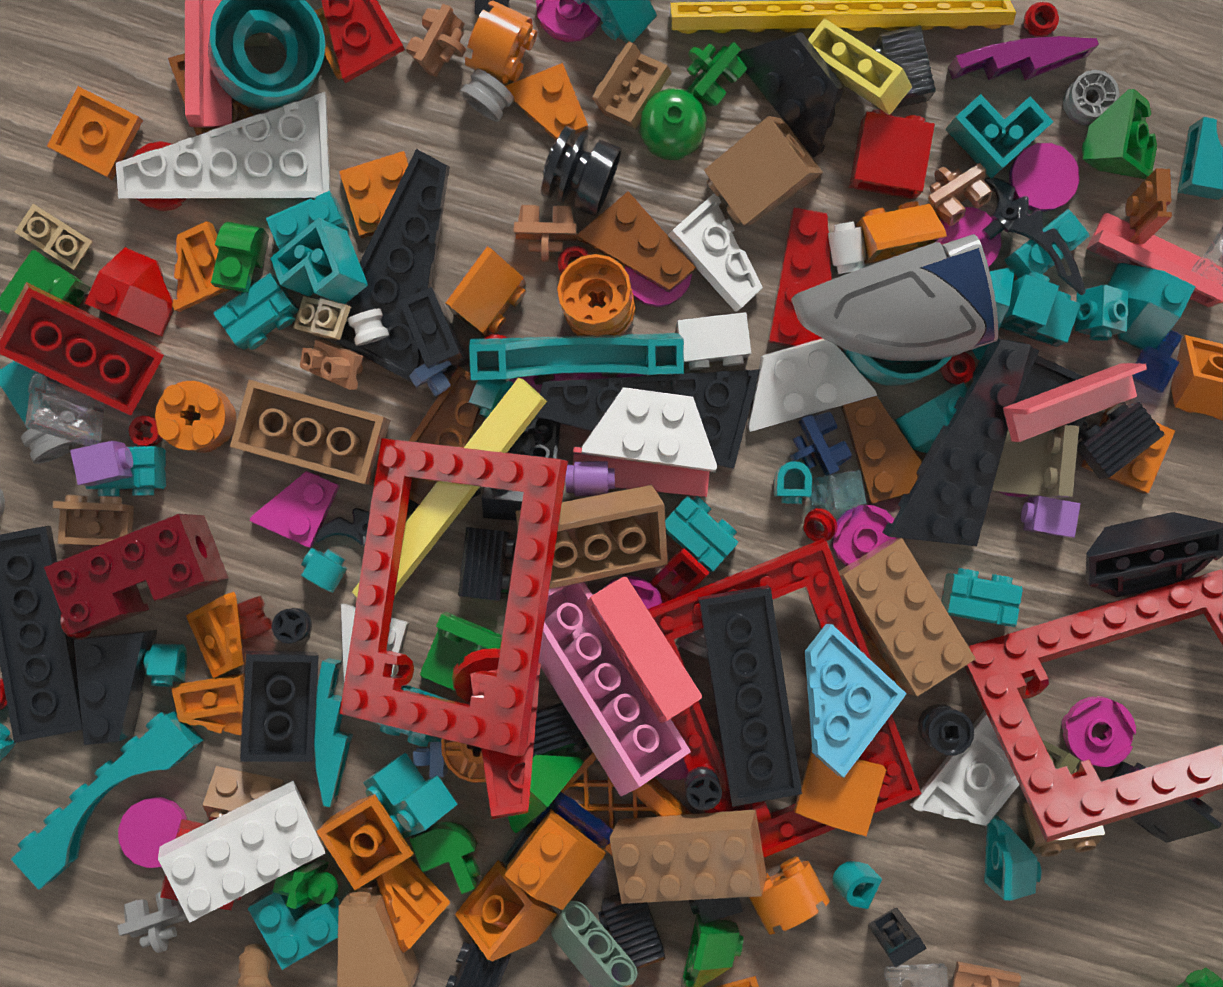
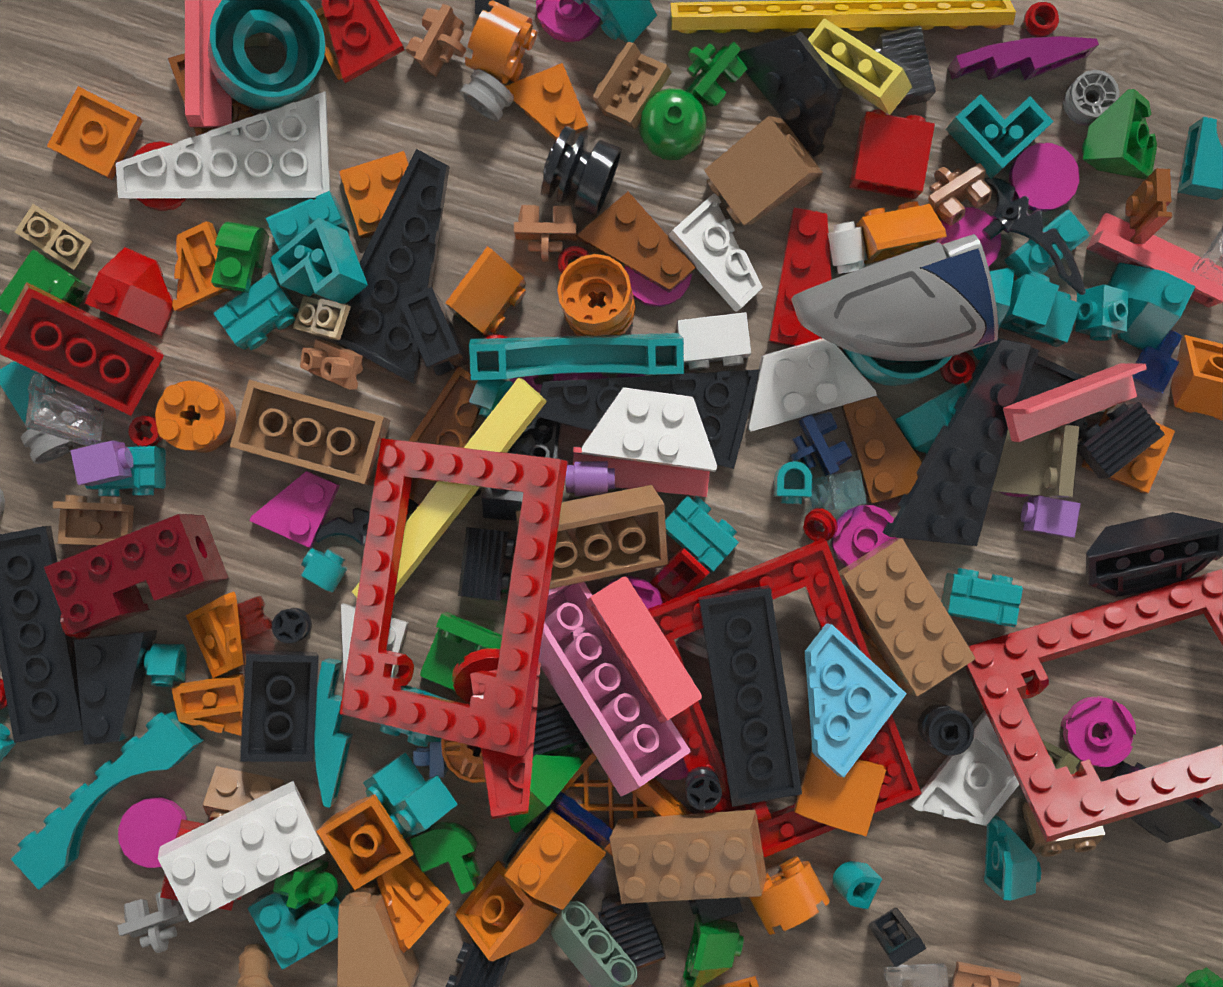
(368, 327): white wheel -> none
(433, 376): medium blue tile -> none

